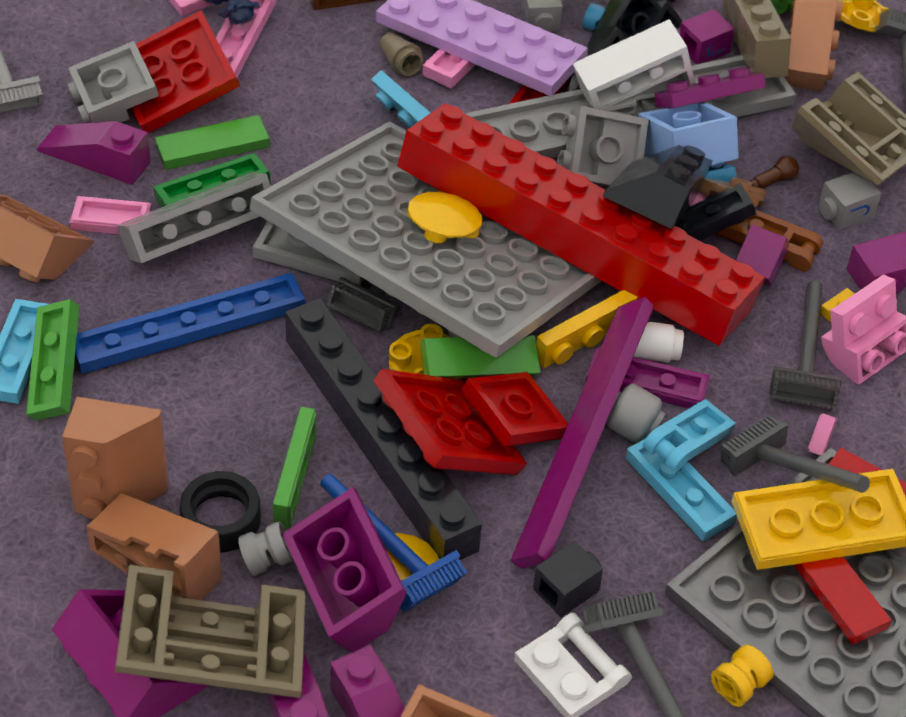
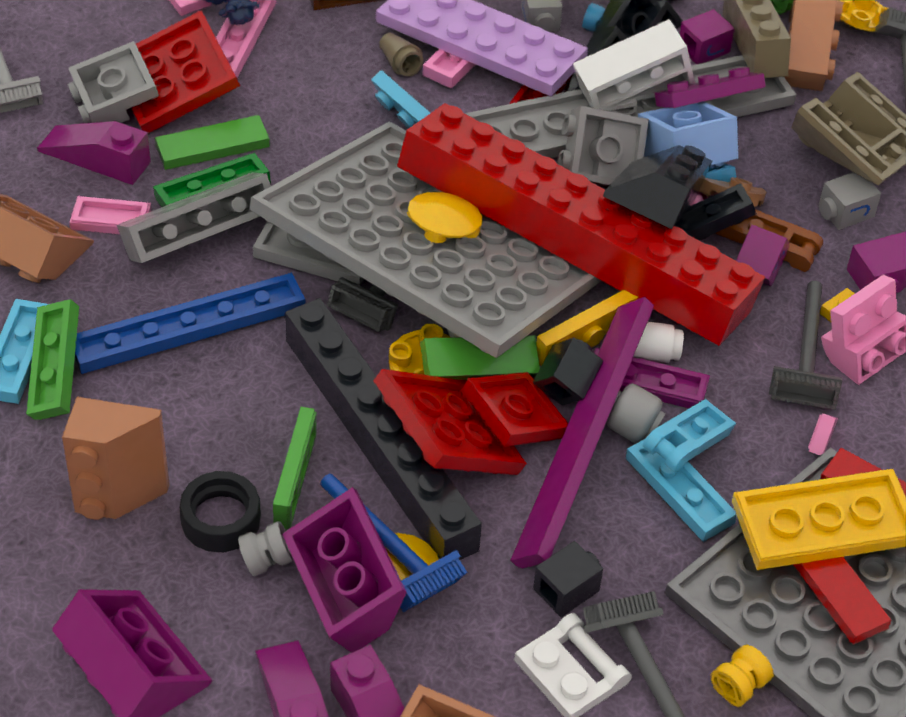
(154, 538): nougat wedge -> none
(211, 640): dark tan slope -> none
(568, 371): none -> black brick
(763, 443): dark grey piece -> none
(784, 169): reddish brown piece -> none

